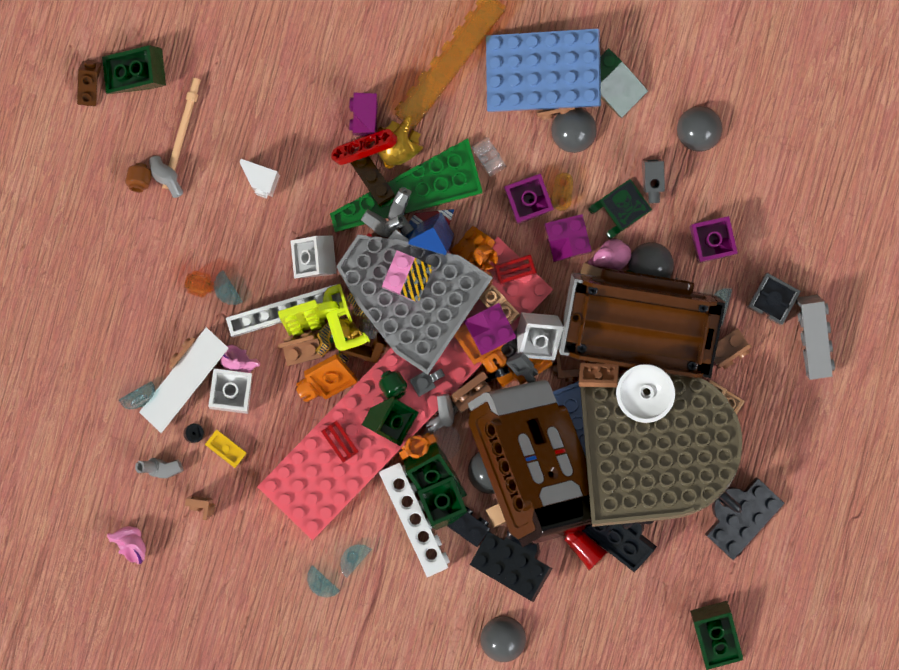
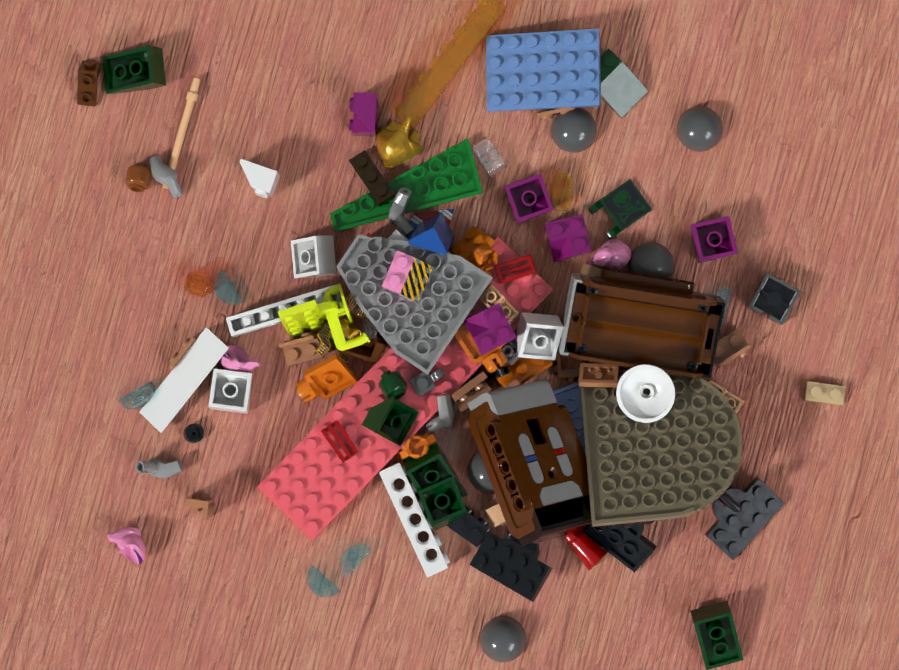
(225, 448): yellow plate -> none
(380, 225): light grey arm -> none
(383, 140): red beam -> none
(523, 366): dark grey plate -> none
(653, 170): dark grey torso -> none
(815, 337): light grey wedge -> none
(824, 393): none -> tan plate

